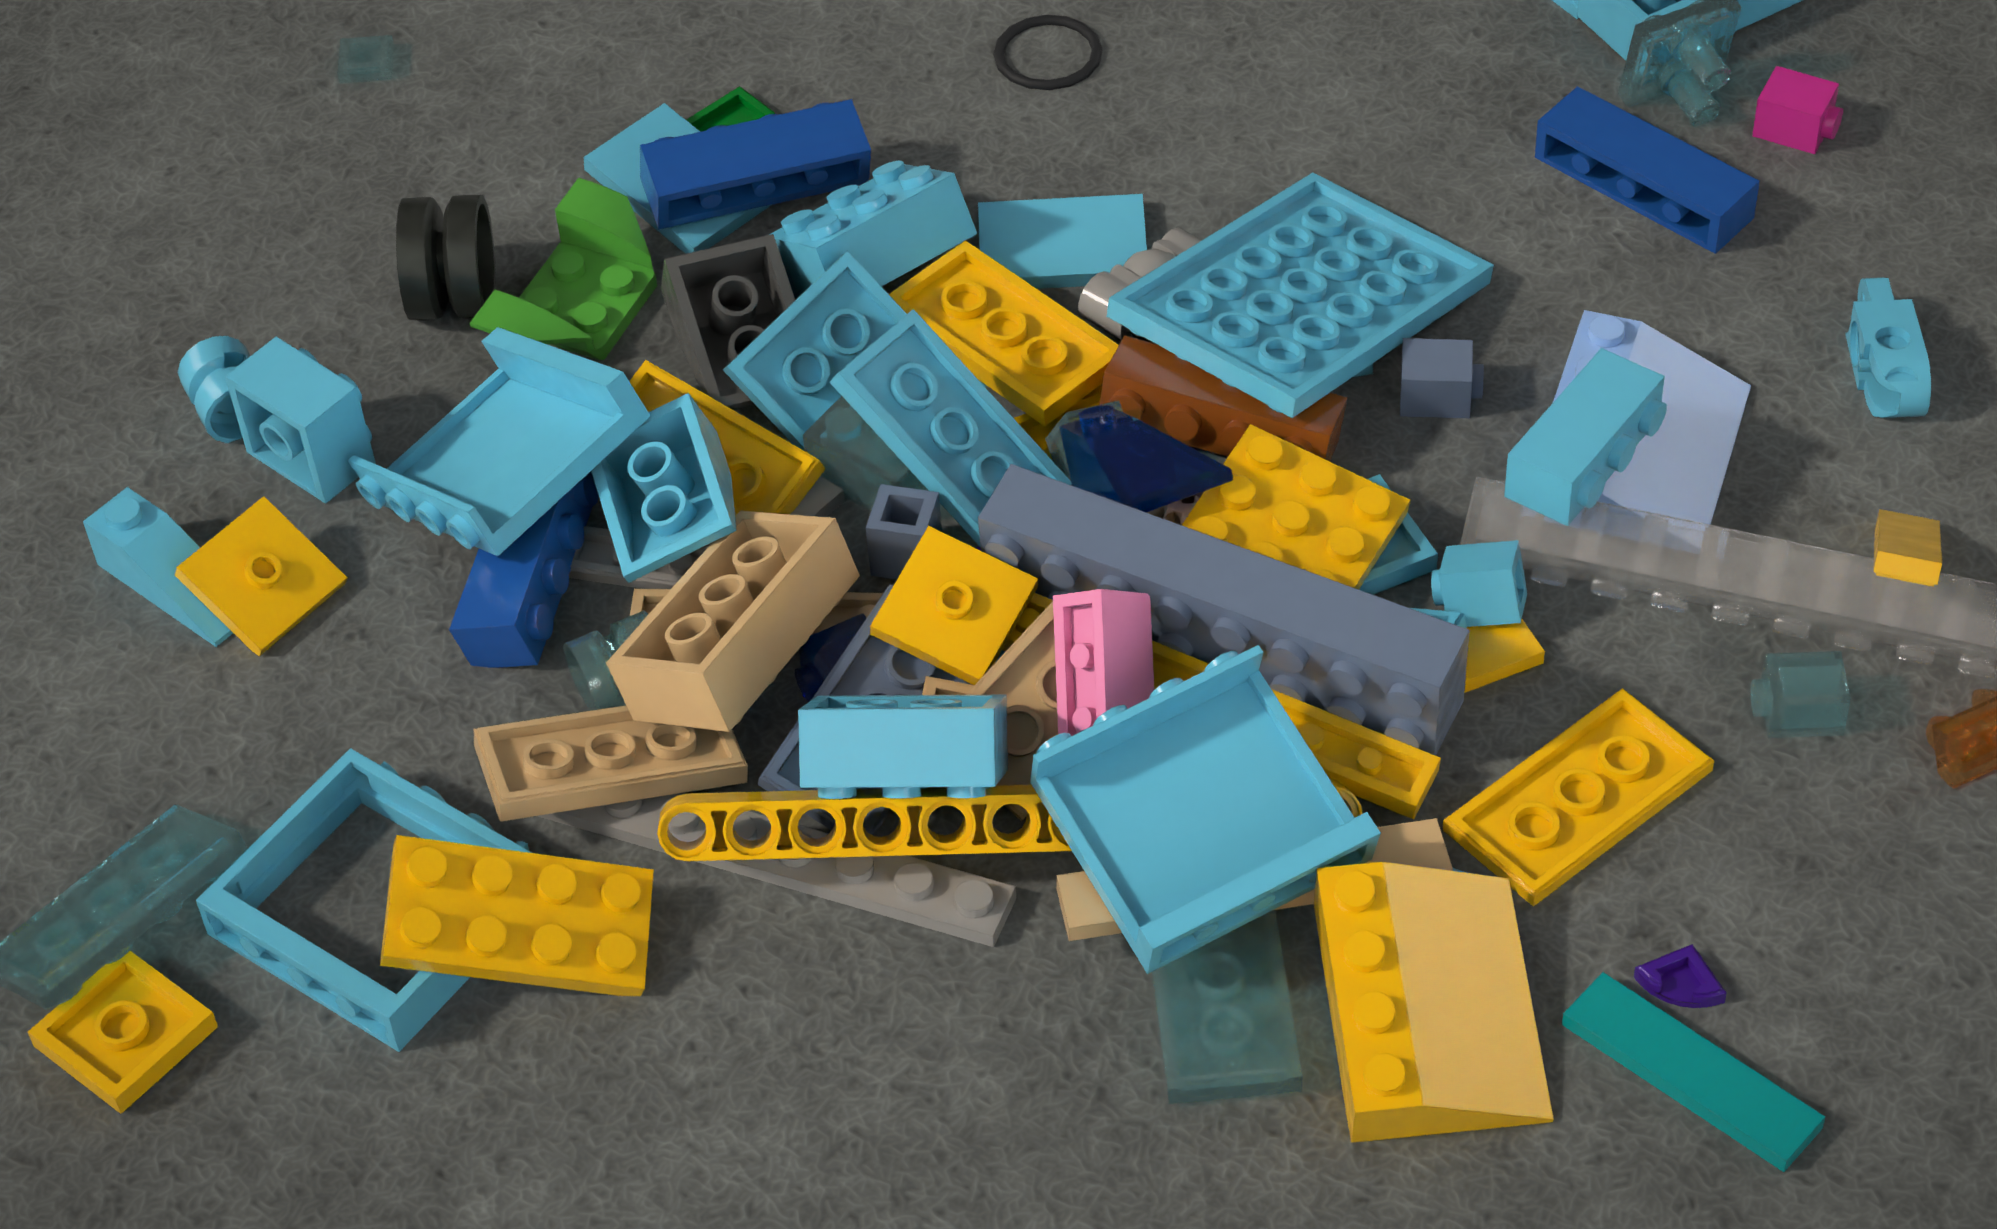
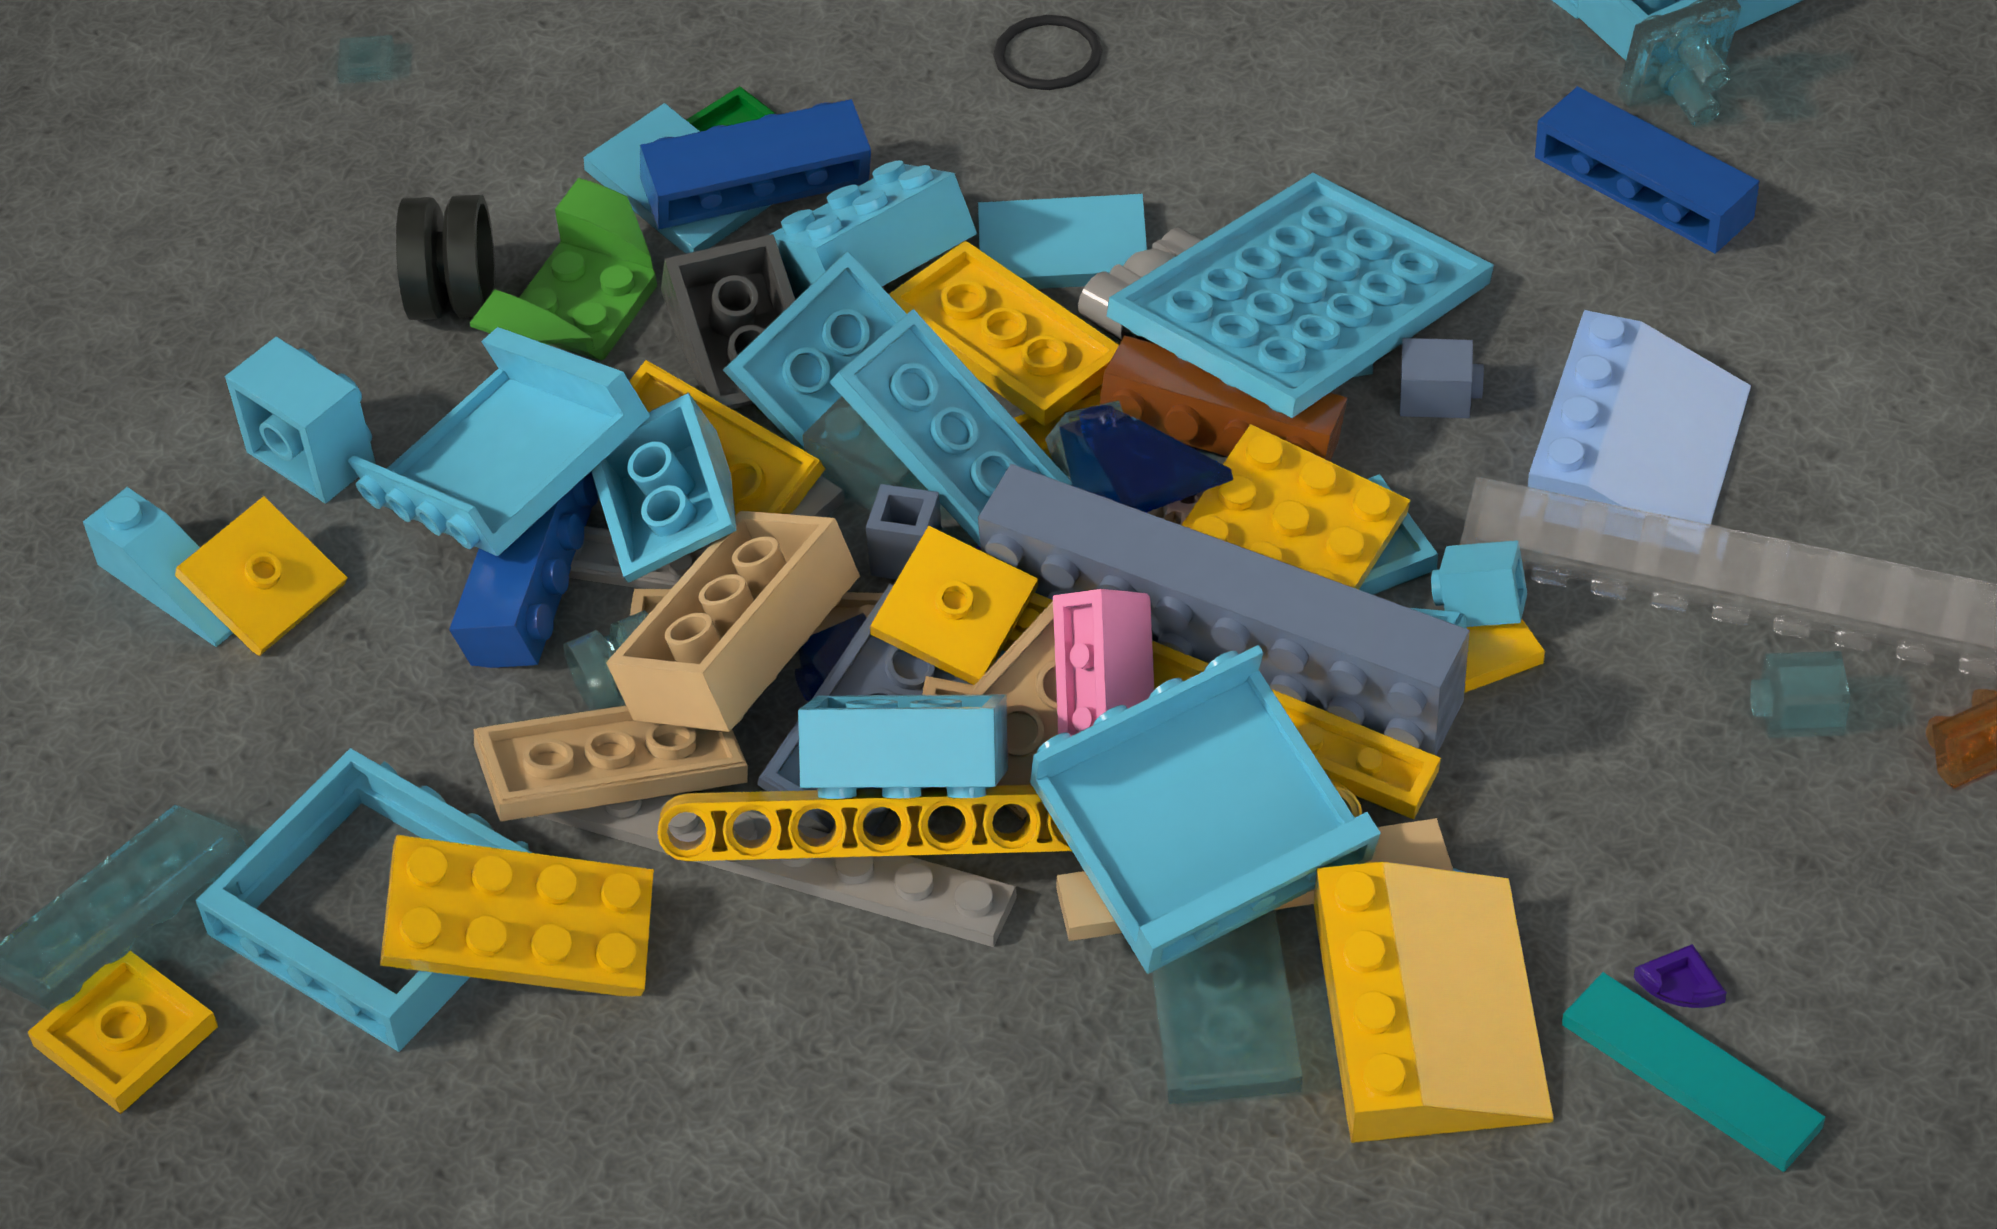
(204, 381): medium azure wheel -> none
(1577, 796): yellow tile -> none
(1585, 437): medium azure brick -> none
(1797, 110): dark pink brick -> none
(1888, 352): medium azure piece -> none
(1907, 548): yellow tile -> none

